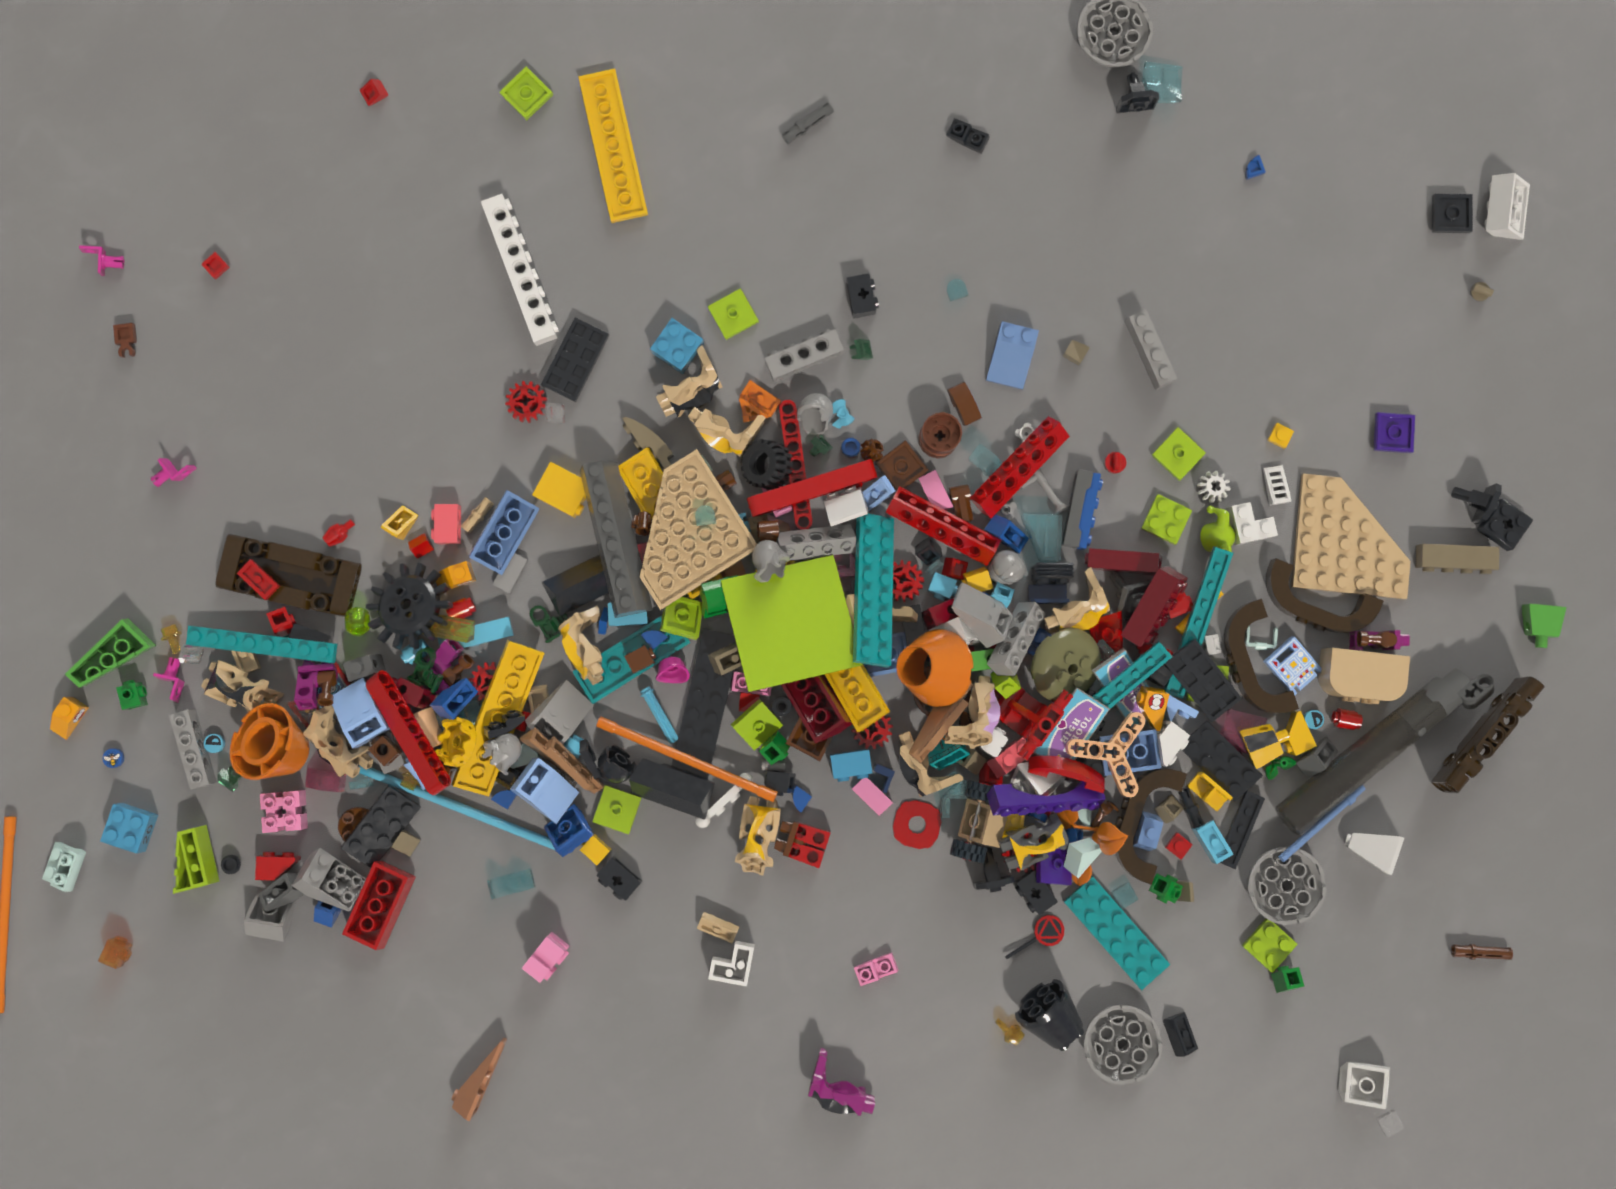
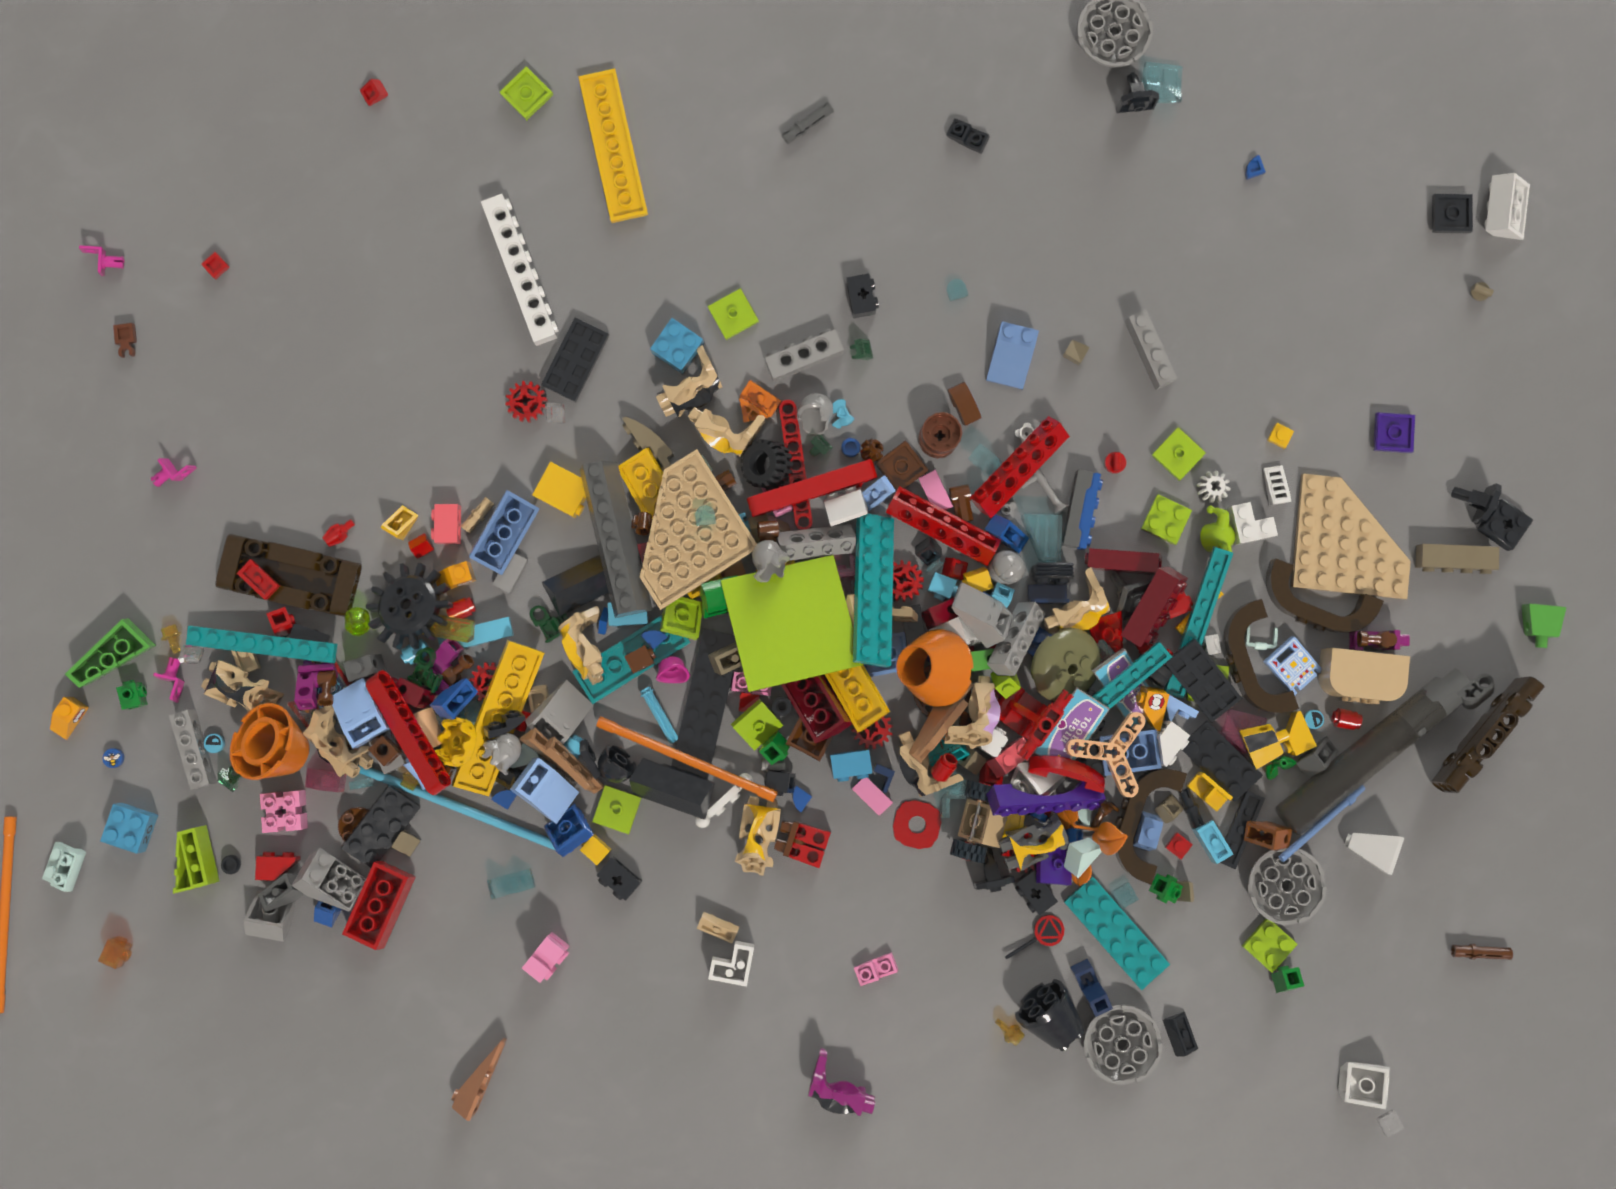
(944, 767): none -> red brick
(1091, 988): none -> dark blue brick
(1275, 835): none -> dark orange torso

